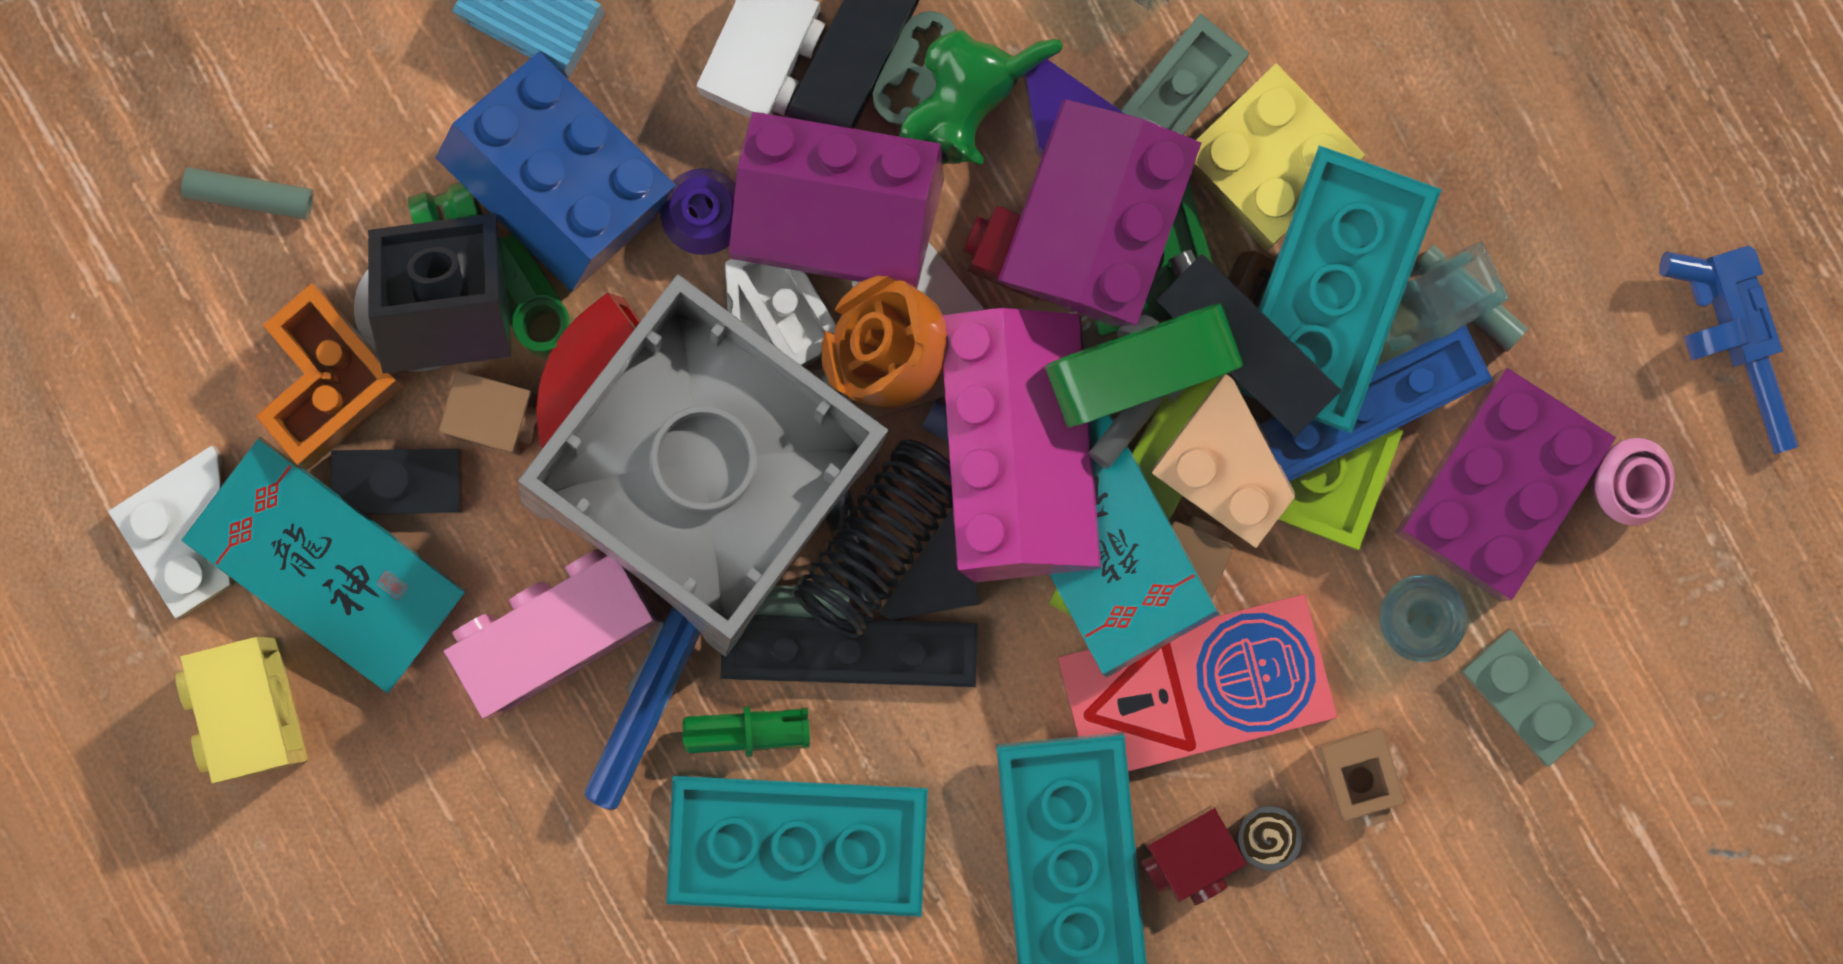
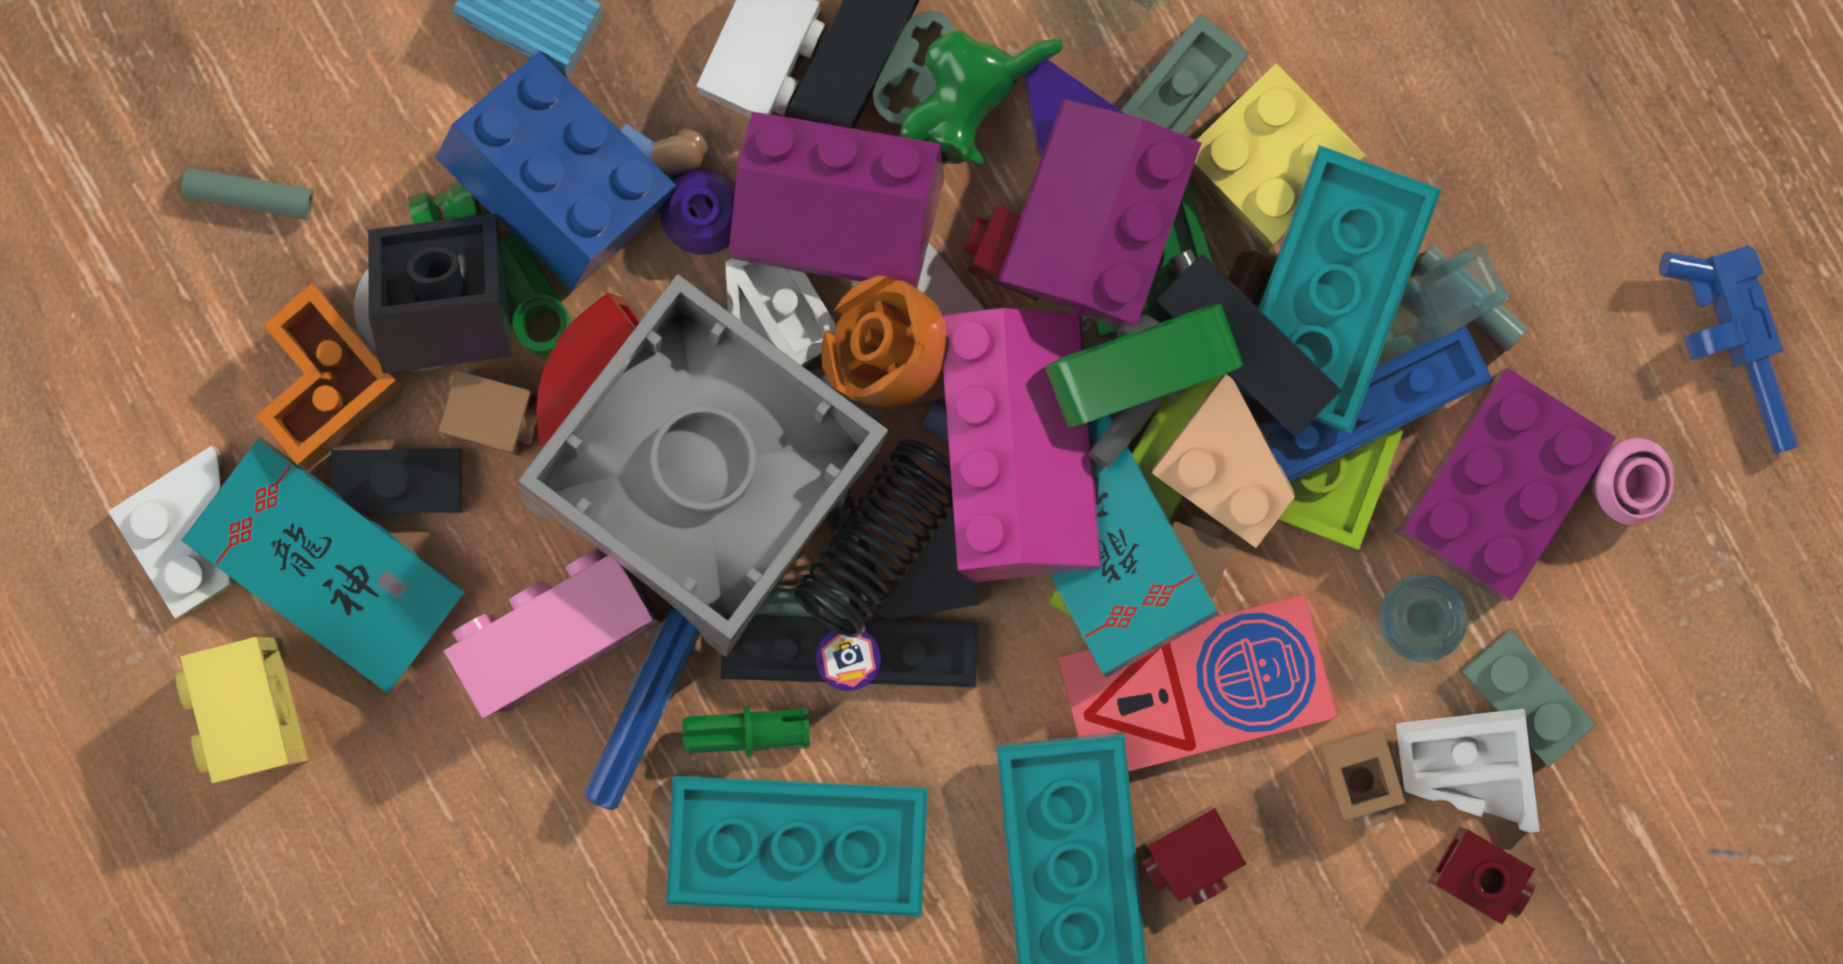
(673, 154): none -> medium nougat arm
(848, 661): none -> tile
(1269, 838): tile -> none
(1473, 763): none -> white wing
(1484, 876): none -> dark red brick

